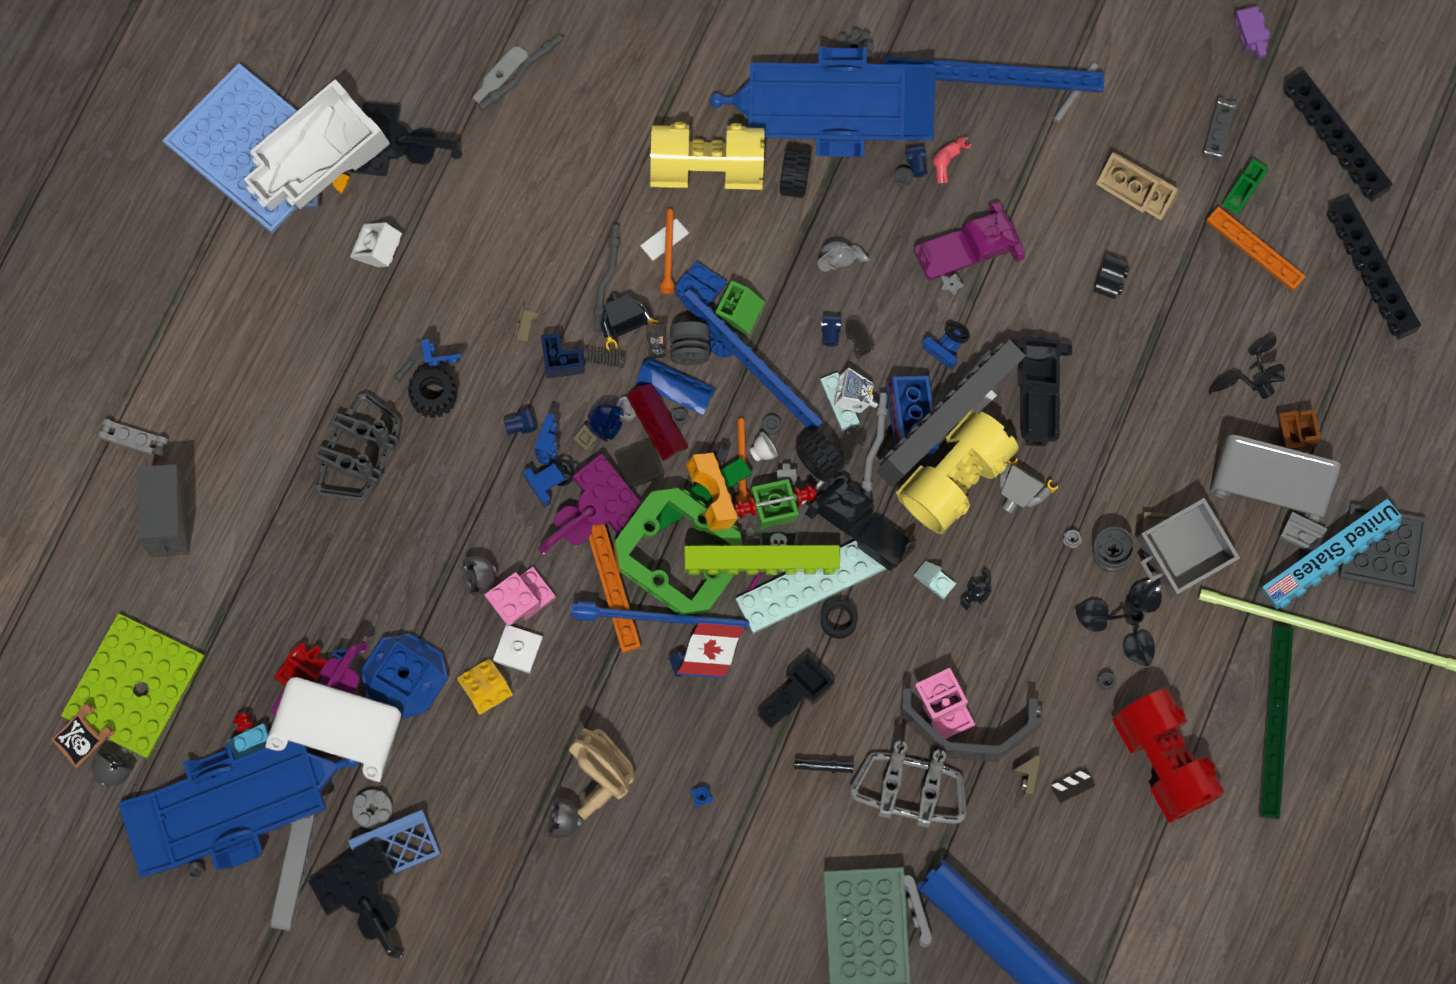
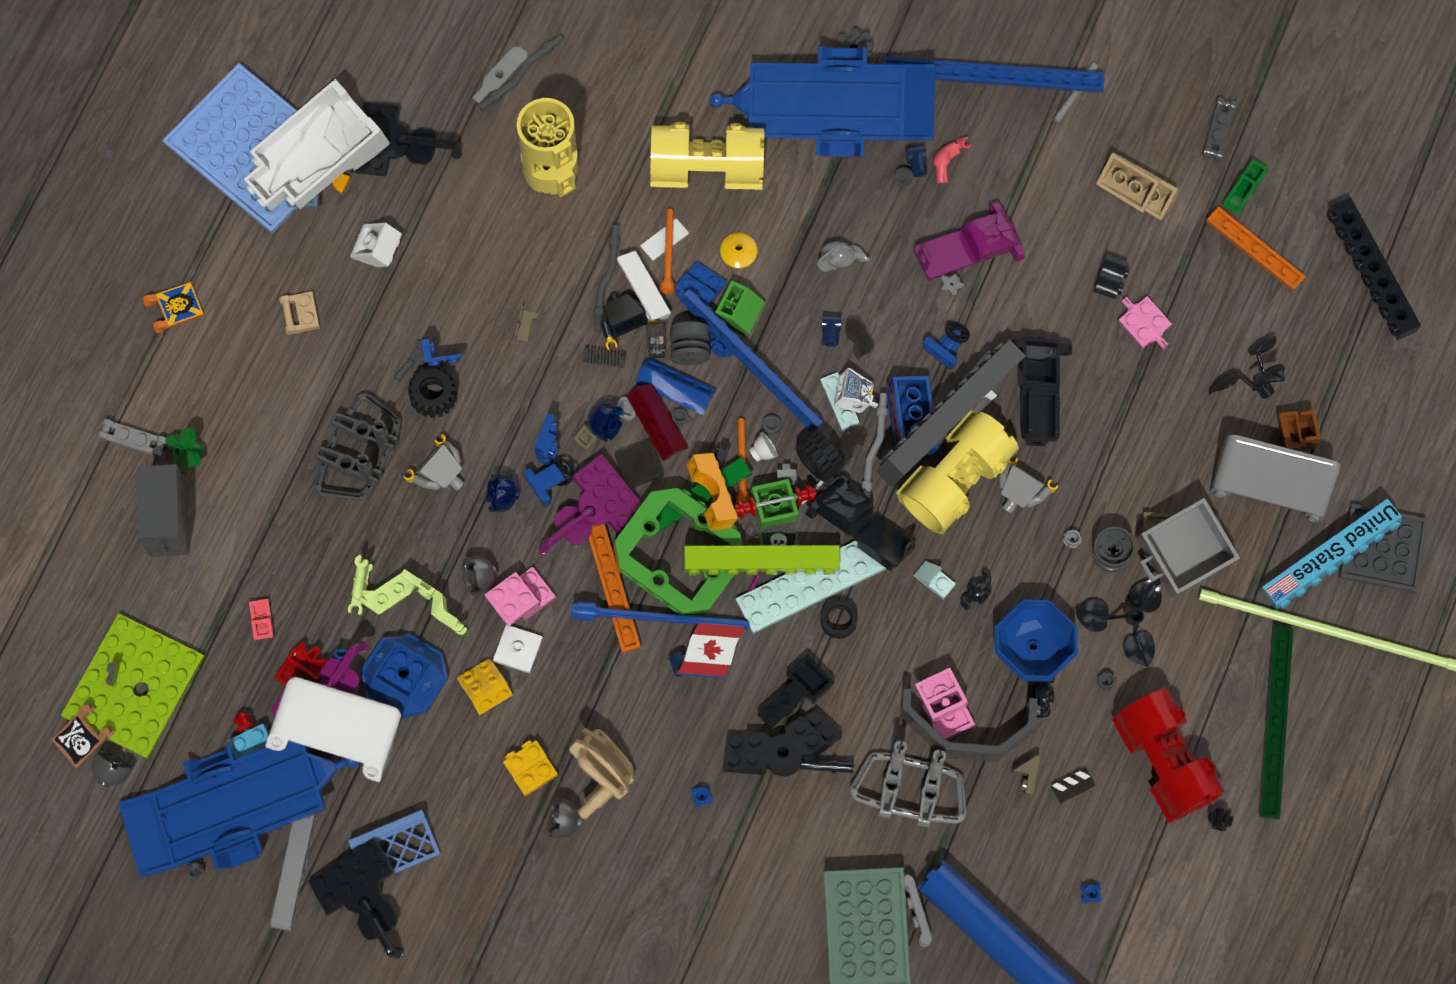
(113, 670): none -> dark grey tile
(176, 304): none -> flag
(185, 449): none -> green plant
(261, 619): none -> coral slope
(305, 310): none -> tan plate
(381, 816): light grey plate -> none
(395, 591): none -> yellowish green piece
(439, 469): none -> light grey torso
(501, 493): none -> clear blue cylinder
(522, 422): dark blue piece -> none
(529, 767): none -> yellow plate
(548, 146): none -> light yellow cylinder
(559, 362): dark blue brick -> none
(644, 287): none -> white panel
(736, 258): none -> yellow dish
(757, 752): none -> black plate
(795, 173): black tyre -> none
(1039, 625): none -> blue rock
(1045, 697): none -> black piece
(1095, 889): none -> blue plate
(1145, 322): none -> bright pink plate
(1220, 819): none -> black gear
(1252, 31): medium lavender hinge -> none
(1303, 83): black brick -> none
(1303, 532): light grey plate -> none

